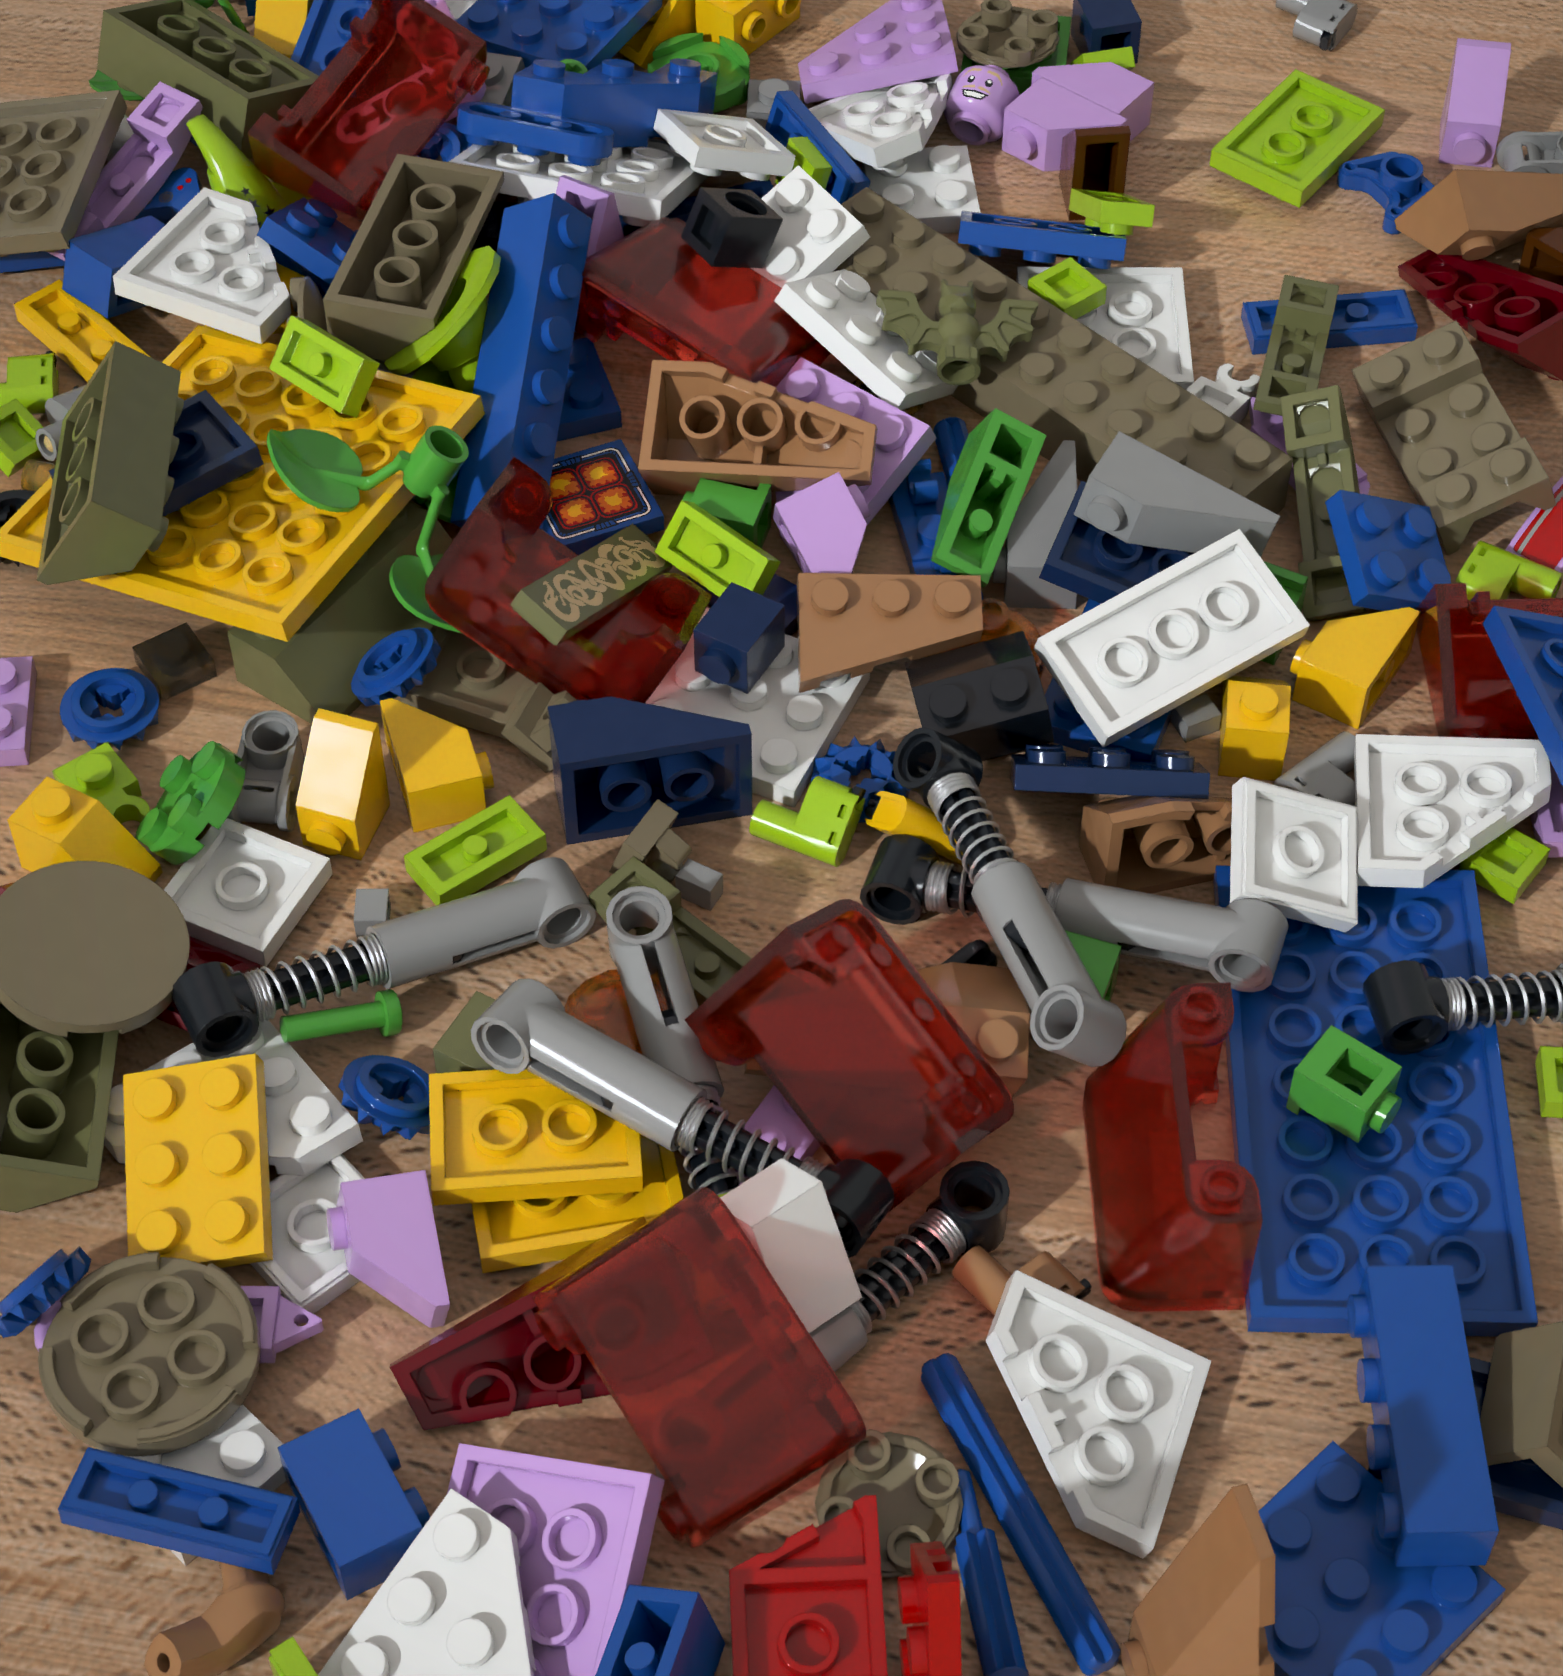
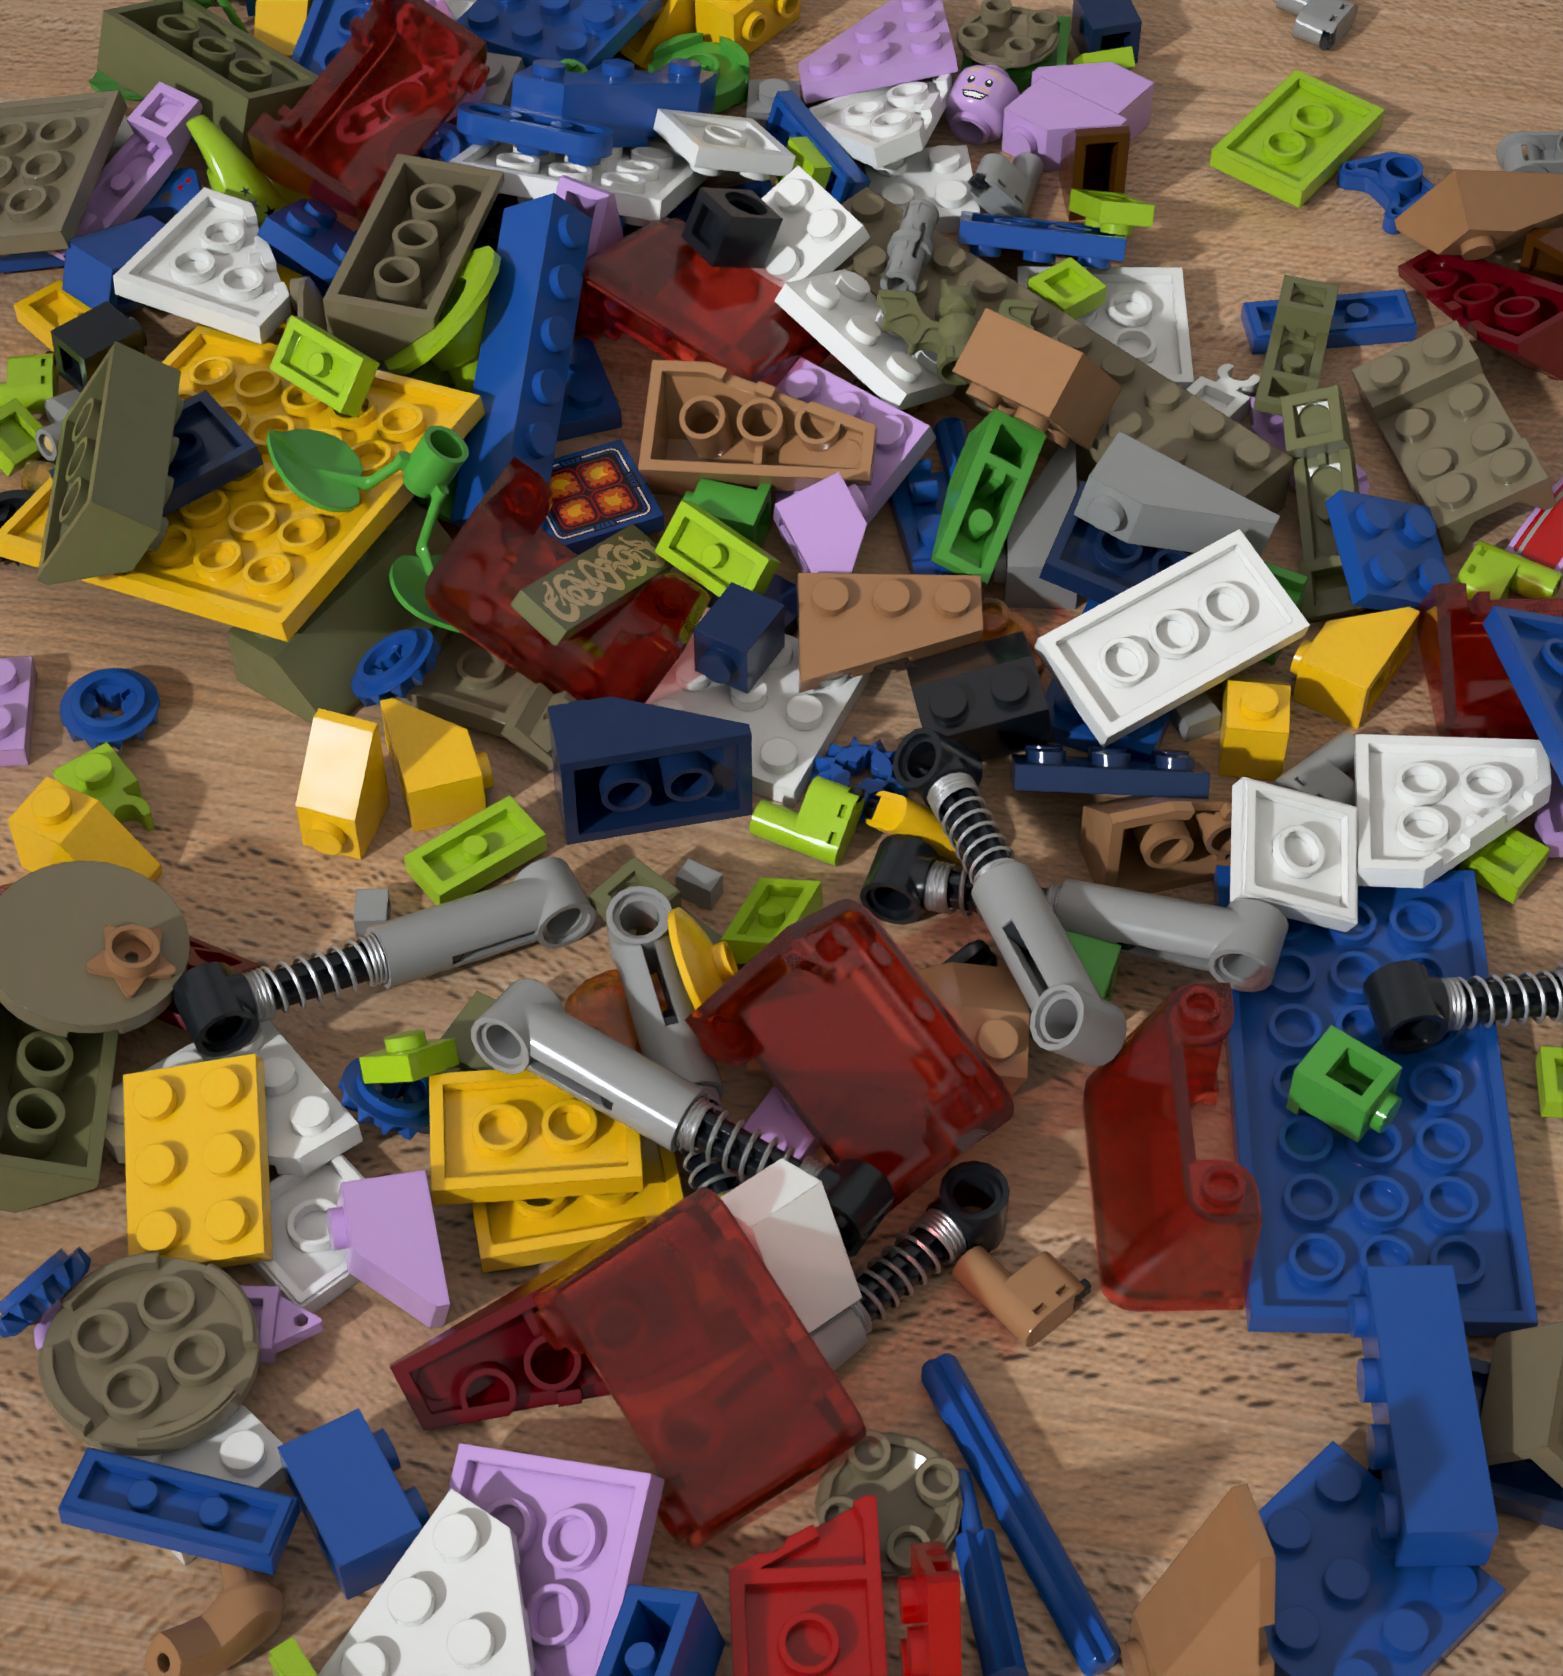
(88, 338): none -> black brick
(134, 941): none -> medium nougat plate
(174, 661): clear smoke plate -> none
(194, 795): bright green plate -> none
(247, 890): white plate -> none
(272, 768): light grey piece -> none
(382, 1014): bright green piece -> none
(408, 1058): none -> lime plate
(655, 843): dark tan tile -> none
(700, 962): none -> yellow dish
(768, 911): none -> lime plate
(910, 246): none -> light grey pin
(1006, 186): none -> light grey piece
(1036, 380): none -> medium nougat brick
(1101, 1405): white plate -> none
(1474, 103): lavender slope -> none

